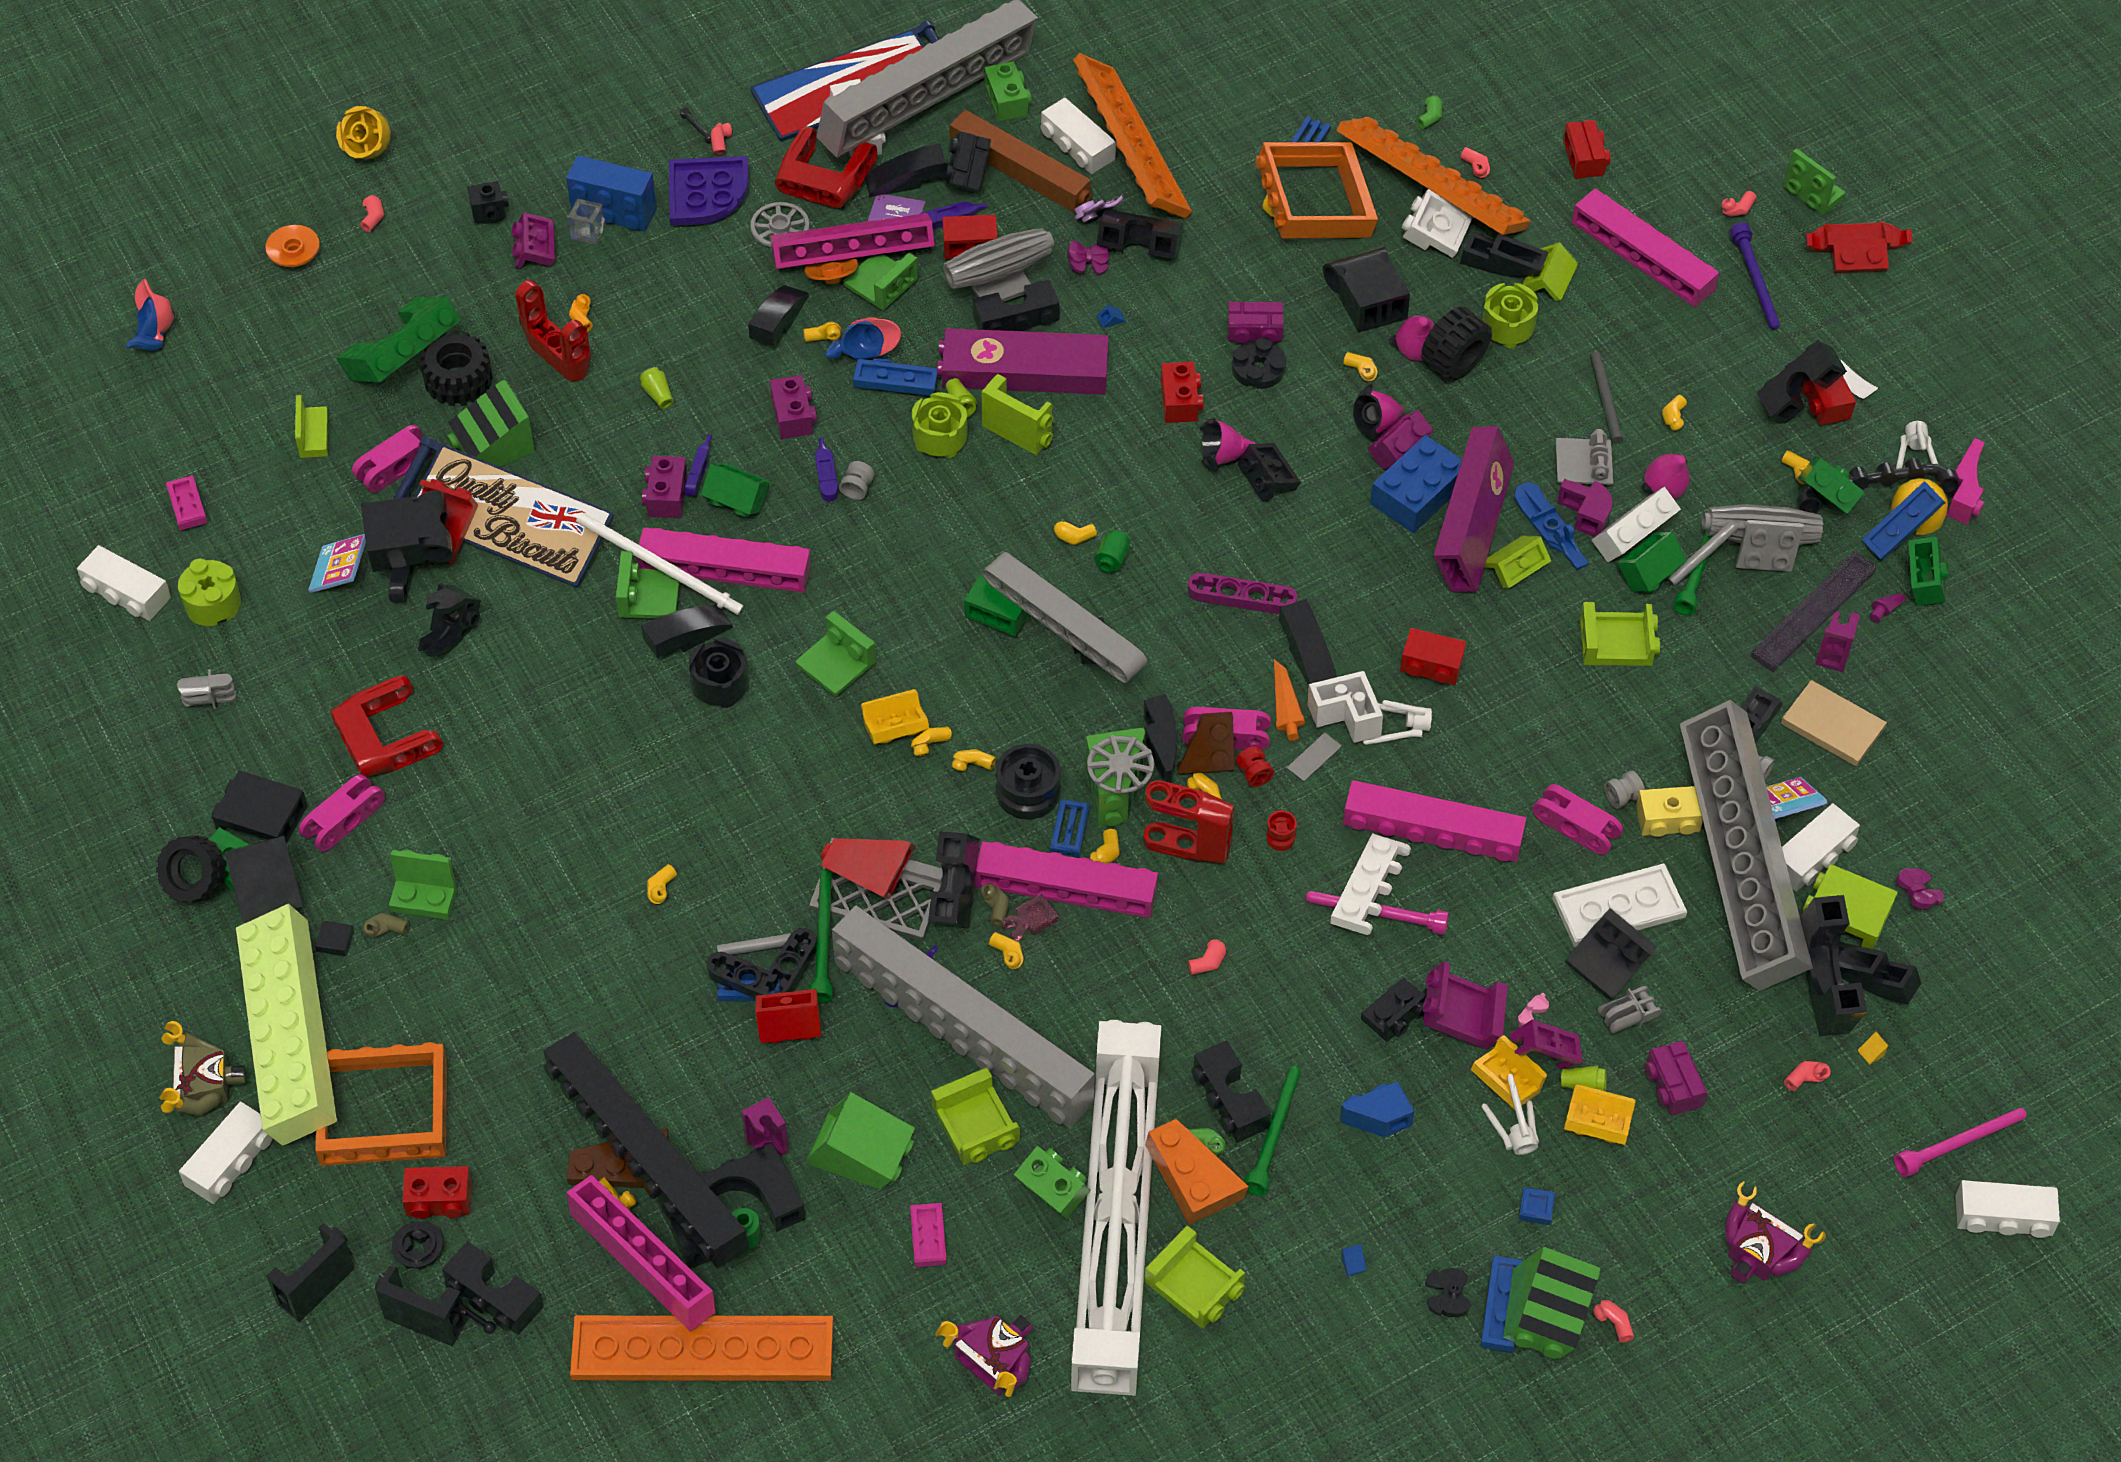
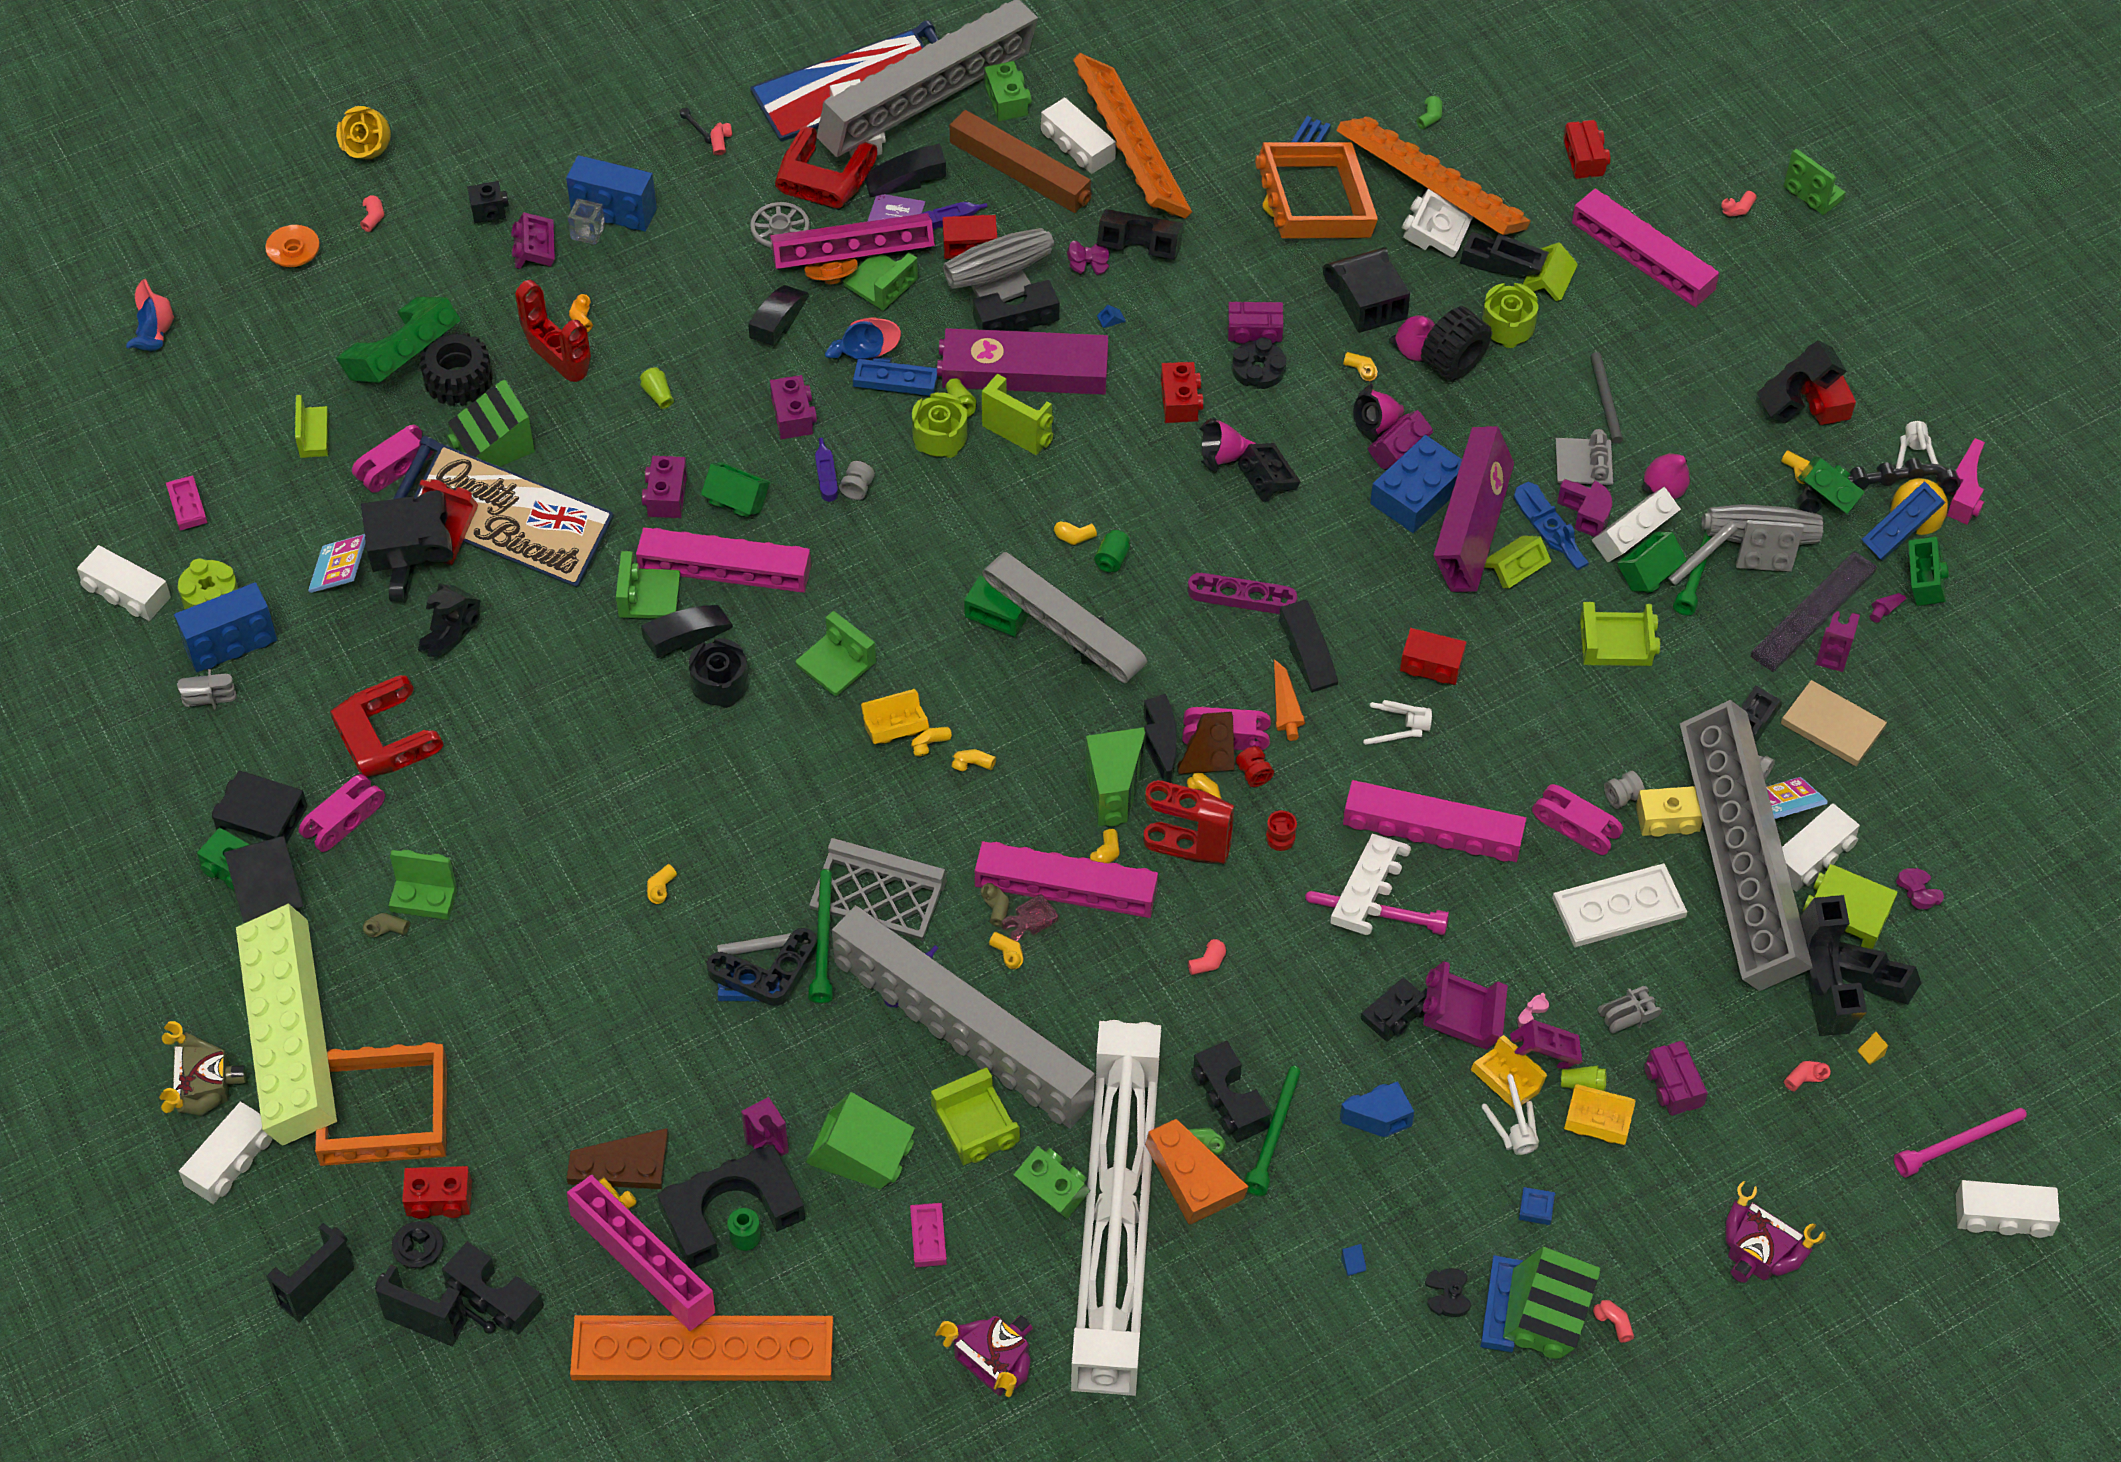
(212, 869): black tyre -> none
(225, 627): none -> blue brick
(334, 938): black tile -> none
(646, 1151): black brick -> none
(698, 468): dark purple piece -> none
(706, 188): dark purple plate -> none
(721, 599): white bar -> none
(788, 1016): red brick -> none
(826, 331): yellow arm -> none
(869, 862): red slope -> none
(954, 899): black arch -> none
(966, 162): black brick -> none
(1028, 781): black wheel -> none
(1066, 847): blue tile -> none
(1088, 210): lavender plate -> none
(1120, 764): light grey wheel -> none
(1194, 1279): lime panel -> none
(1314, 756): light grey sticker -> none
(1347, 700): white brick -> none
(1479, 162): coral arm -> none
(1610, 953): black bracket -> none
(1671, 412): yellow arm -> none
(1741, 236): dark purple piece -> none
(1856, 384): white sticker -> none
(1858, 246): red plate -> none

